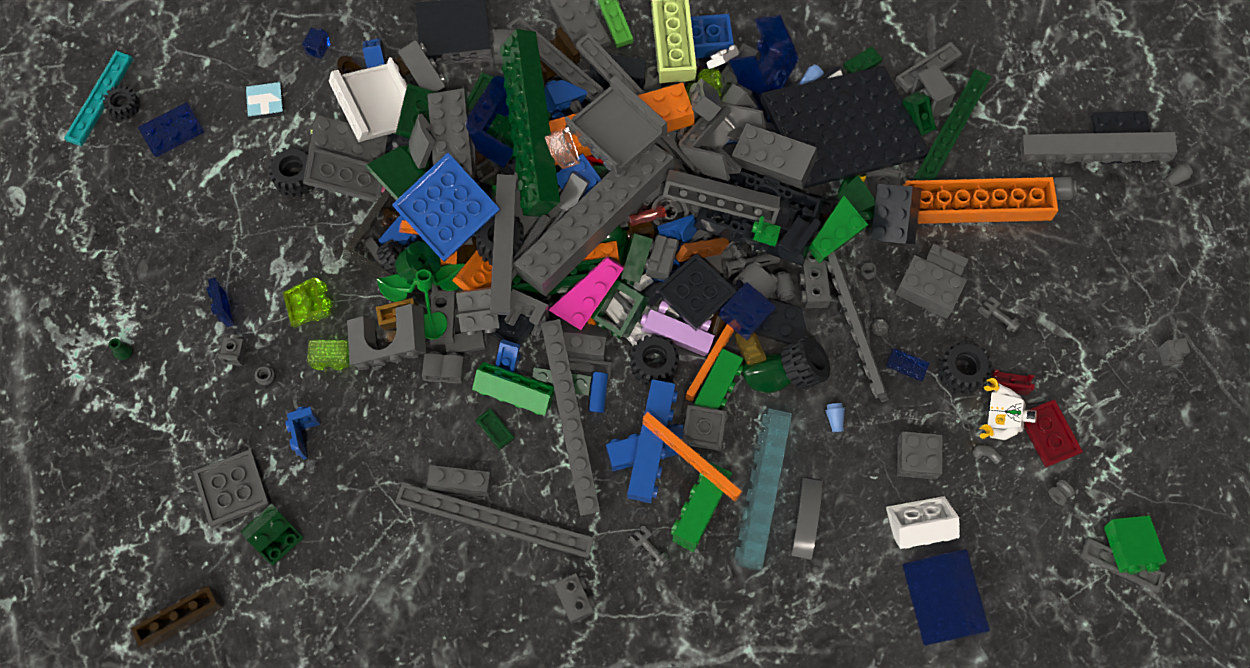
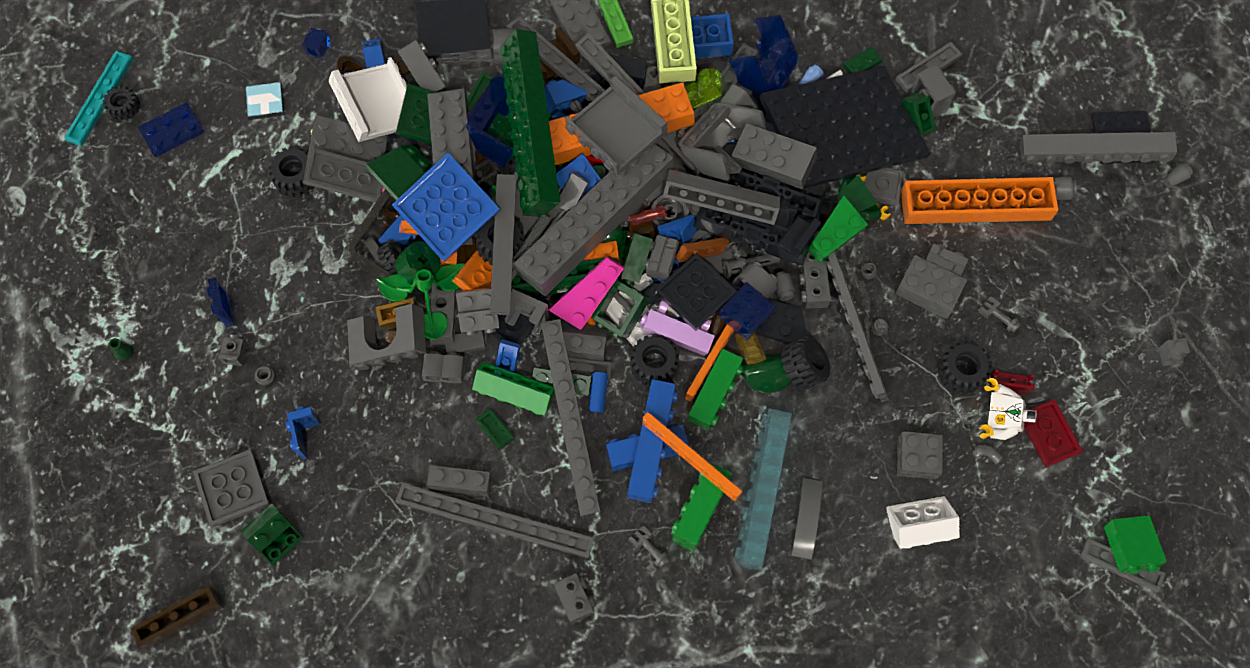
(307, 302): clear neon green plate -> none
(328, 354): clear neon green brick -> none
(421, 142): dark grey slope -> none
(562, 148): clear slope -> none
(704, 427): dark grey tile -> none
(705, 99): dark grey brick -> none
(722, 56): white plate -> none
(765, 232): green bracket -> none
(835, 415): medium blue cone -> none
(896, 213): black brick -> none
(907, 364): clear blue plate -> none
(945, 598): clear blue slope -> none
(953, 126): dark green plate -> none
(1061, 492): dark grey wheel -> none

